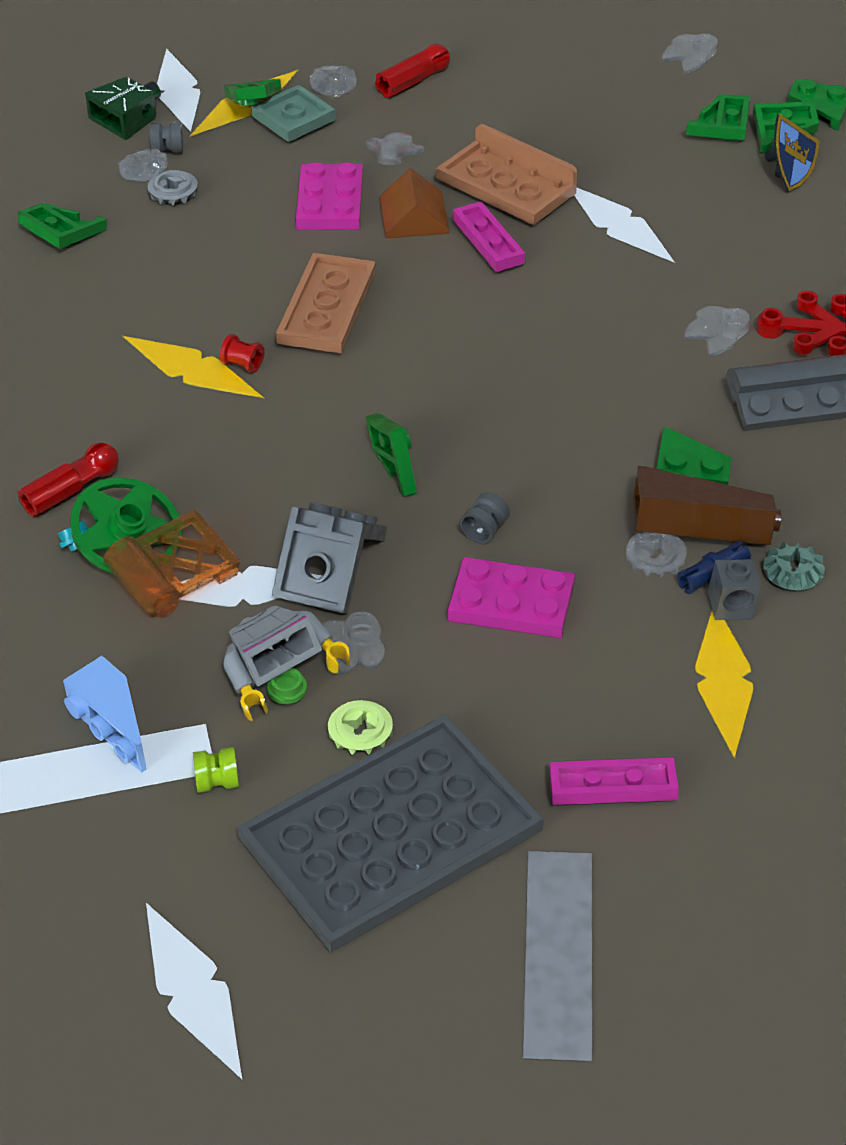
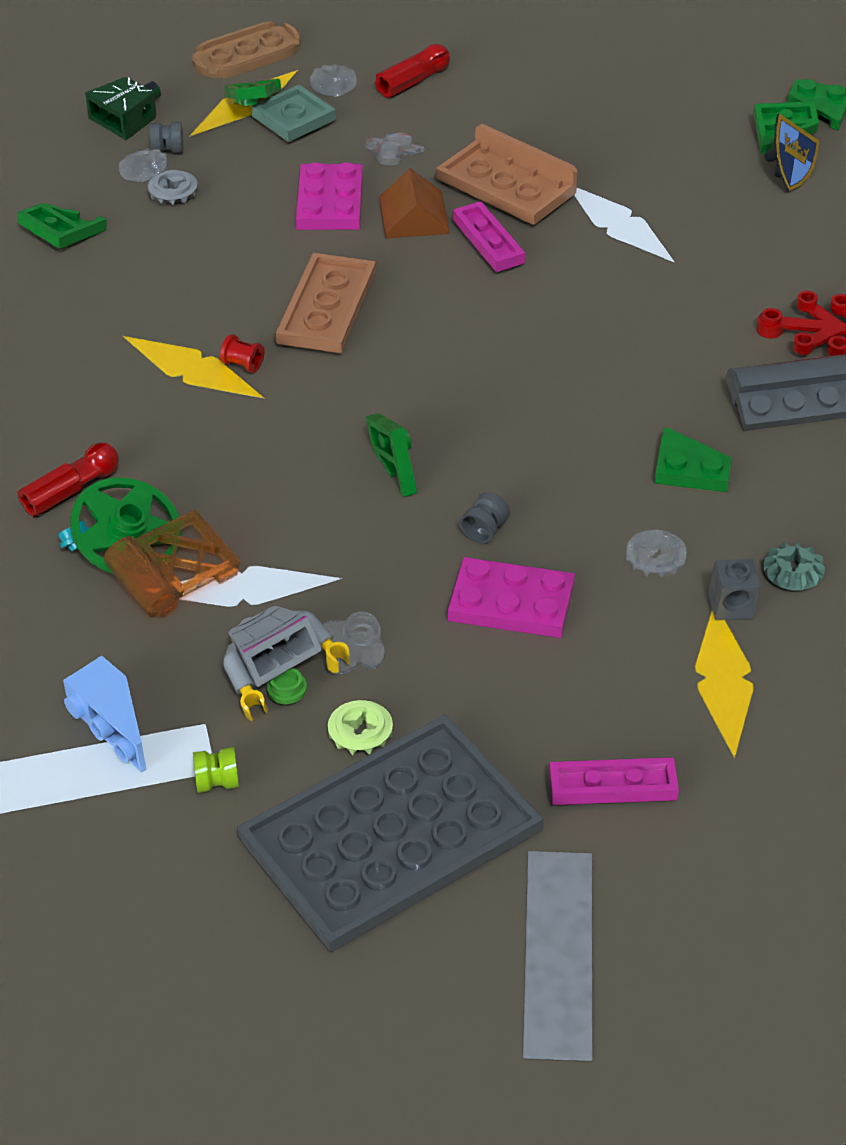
(178, 89): white sticker -> none
(198, 1001): white sticker -> none
(246, 50): none -> medium nougat tile
(334, 538): bracket -> none
(692, 50): clear plate -> none
(701, 573): dark blue pin -> none
(702, 508): reddish brown slope -> none
(719, 327): clear plate -> none
(722, 119): green wing -> none

